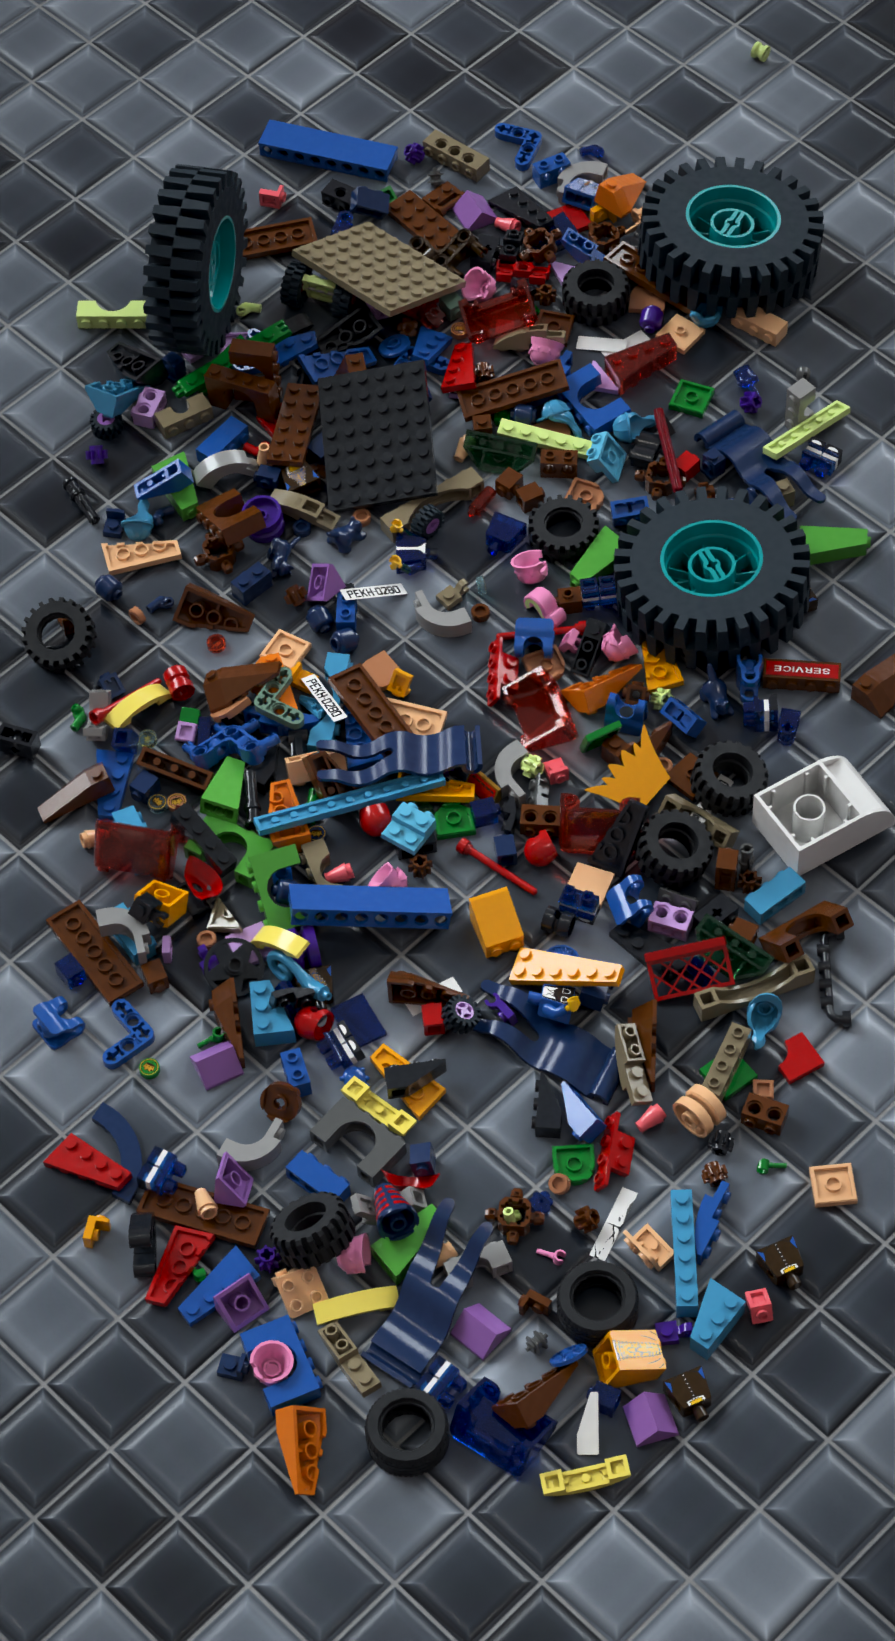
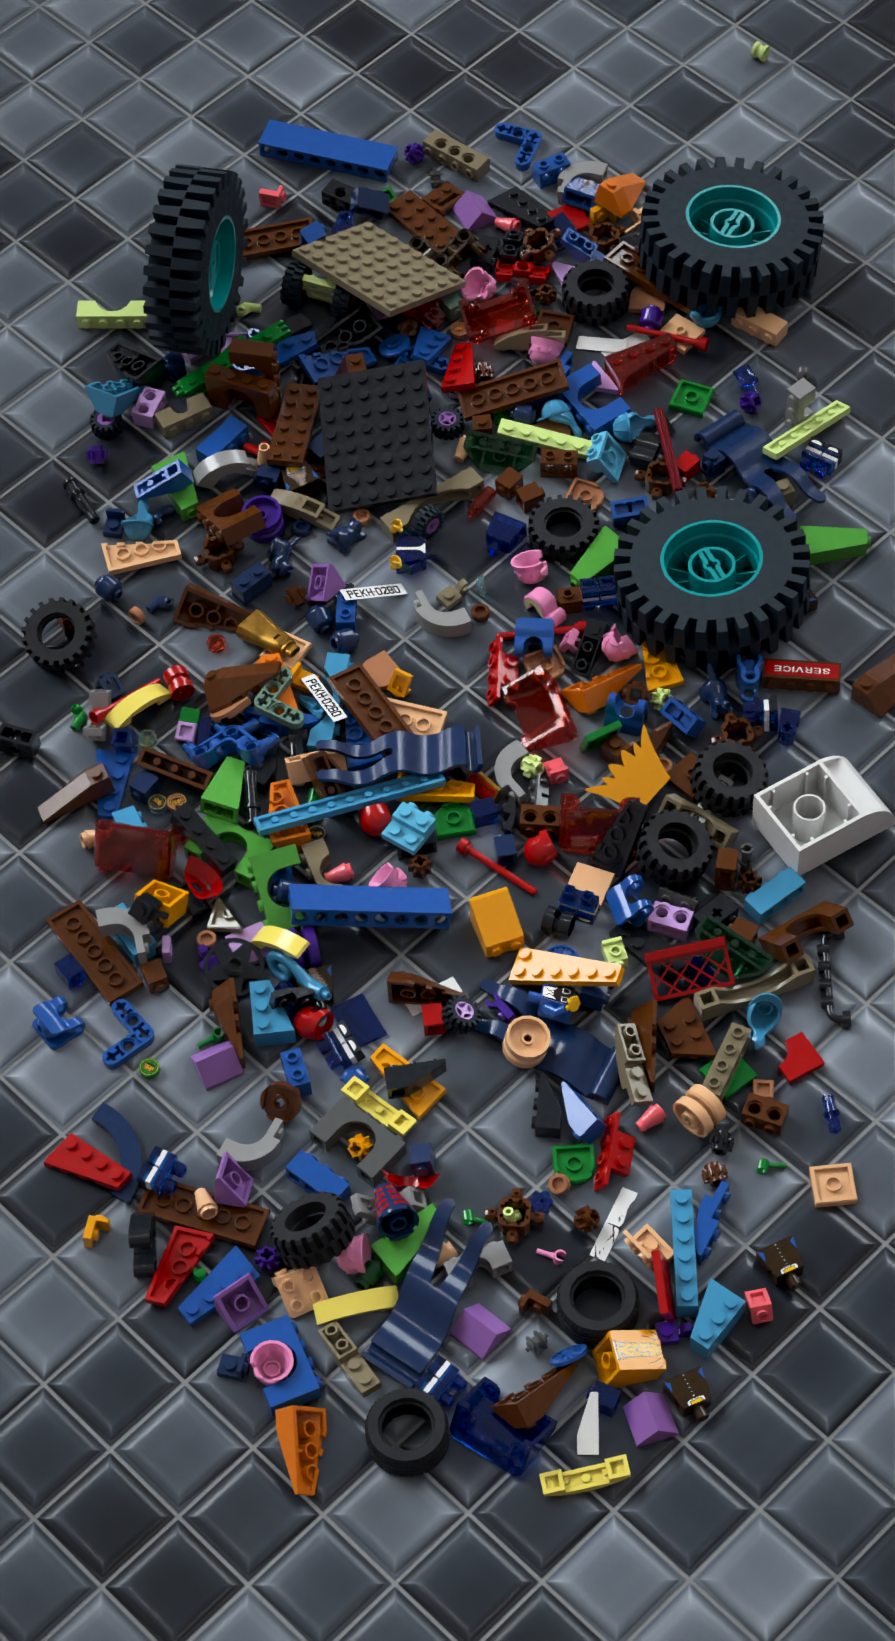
(263, 632): none -> pearl gold piece
(312, 233): none -> blue brick
(360, 1146): none -> light orange gear
(373, 1273): none -> dark green brick
(447, 423): none -> black wheel
(469, 1219): none -> green hand
(526, 1041): none -> light nougat wheel
(593, 150): clear blue arm -> none
(614, 951): none -> yellowish green brick
(663, 1285): none -> red tile
(685, 1032): none -> reddish brown wing
(699, 343): none -> red piece
(743, 725): none -> reddish brown piece
(831, 1113): none -> clear blue axle

